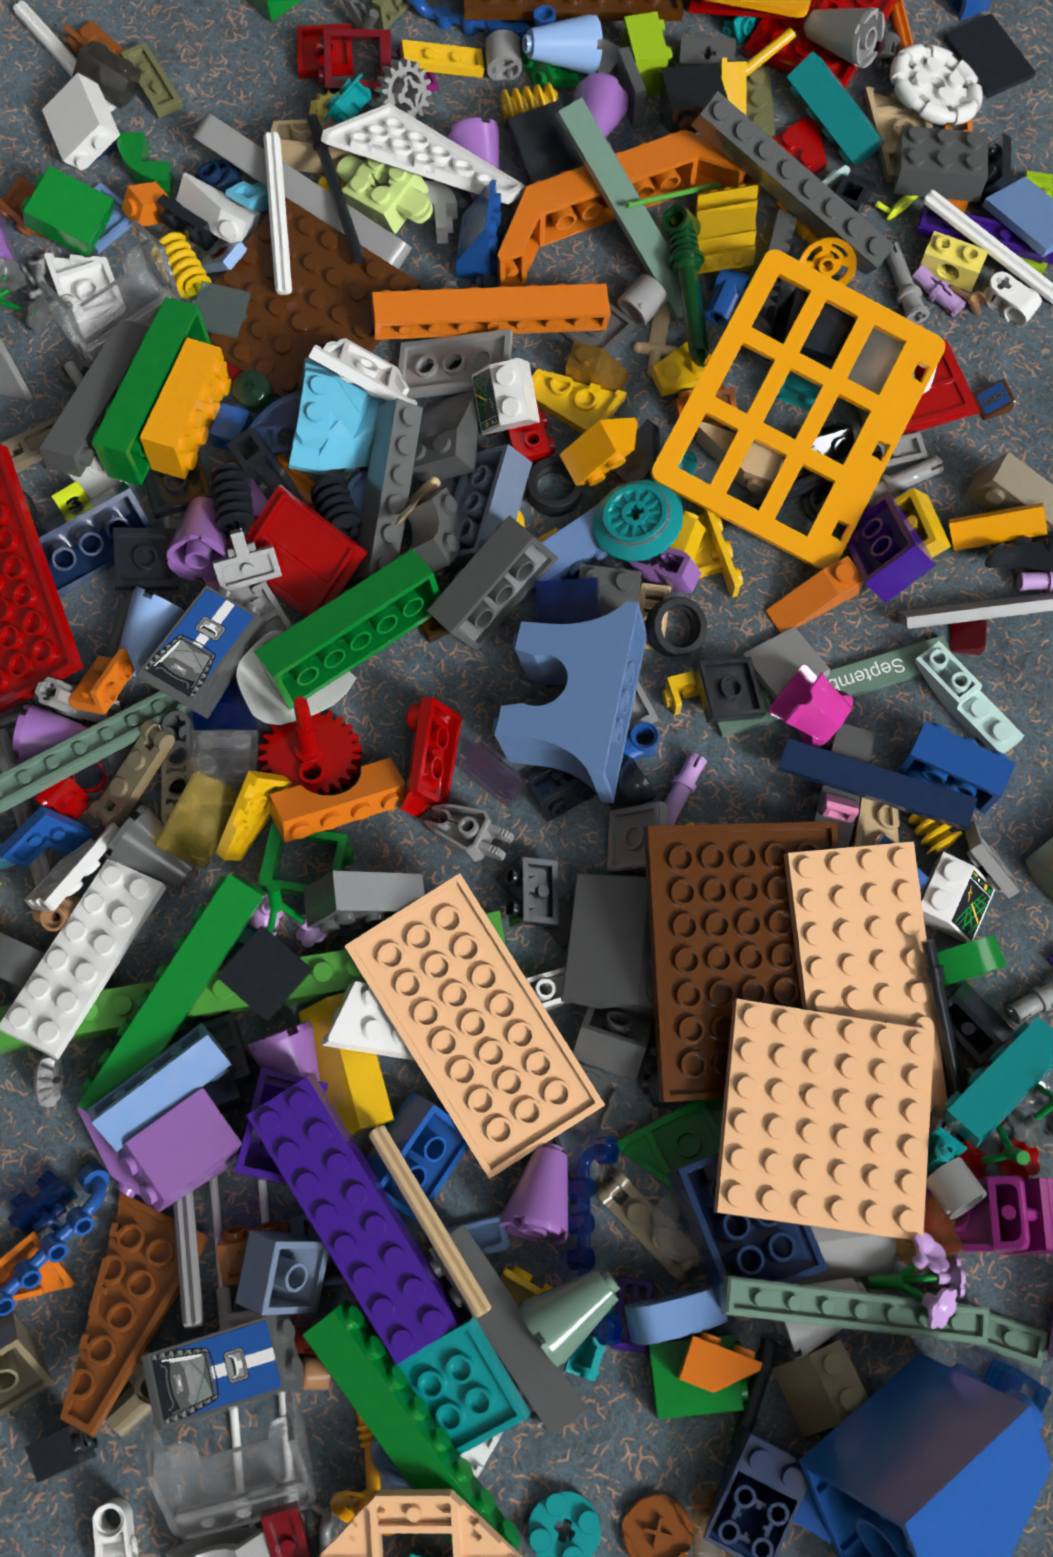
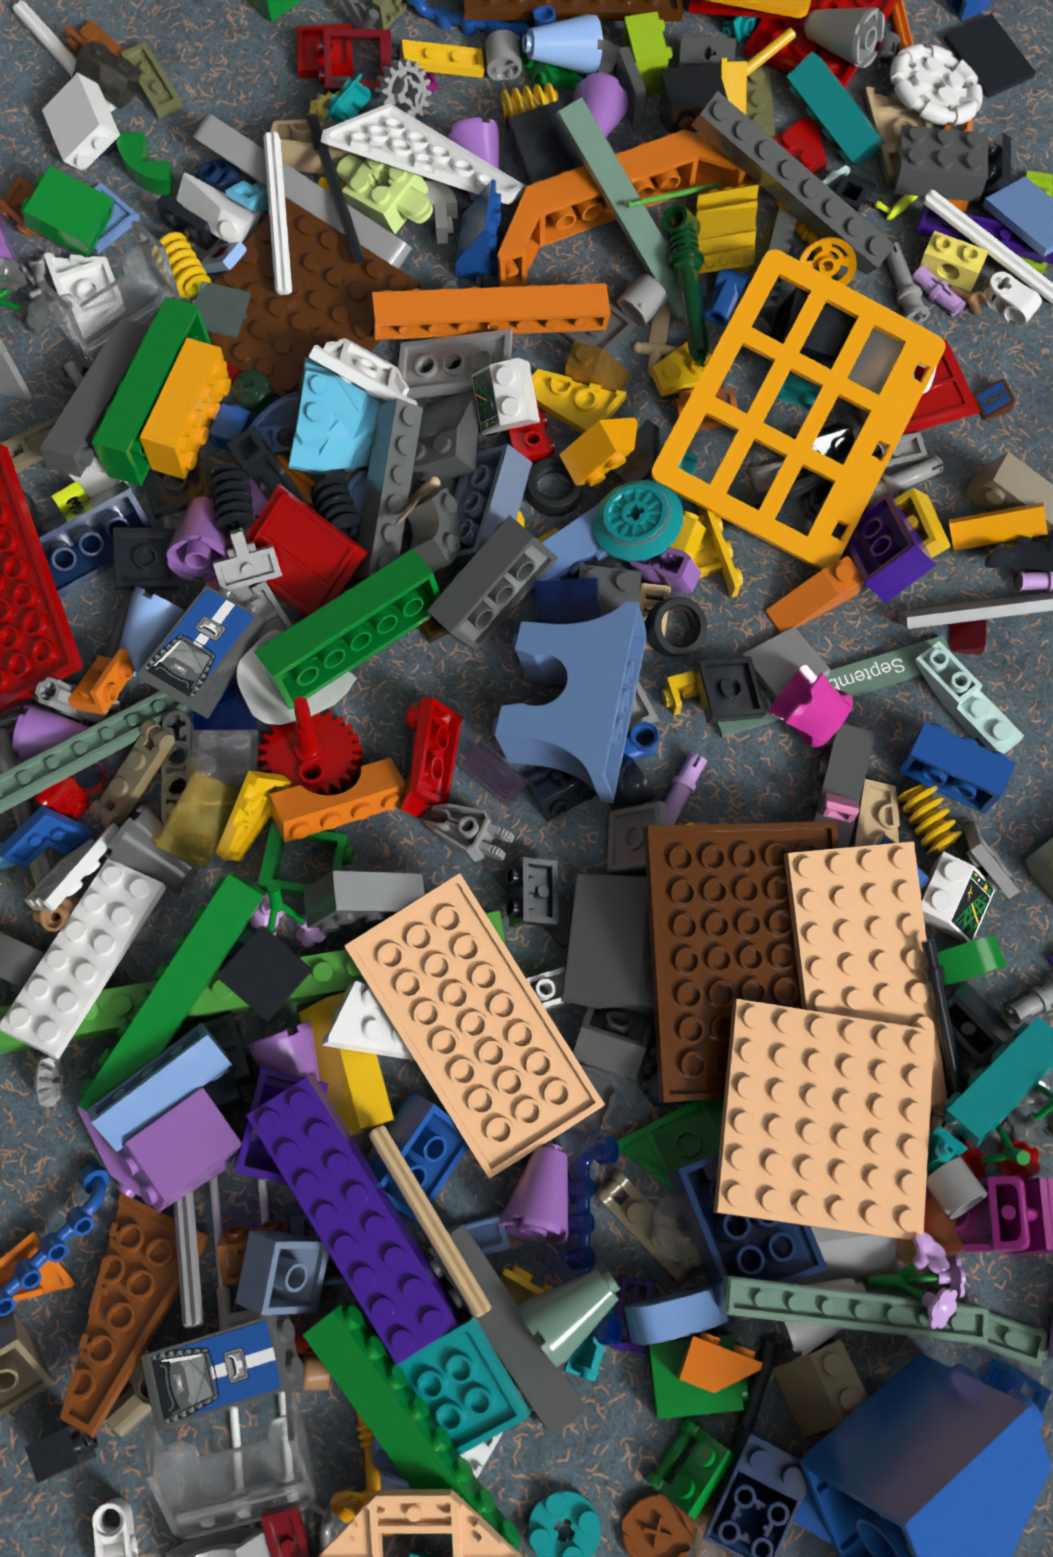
(44, 1208): clear blue hips -> none
(141, 204): orange brick -> none
(697, 1475): none -> green plate
(758, 466): tan slope -> none
(878, 784): dark blue tile -> none

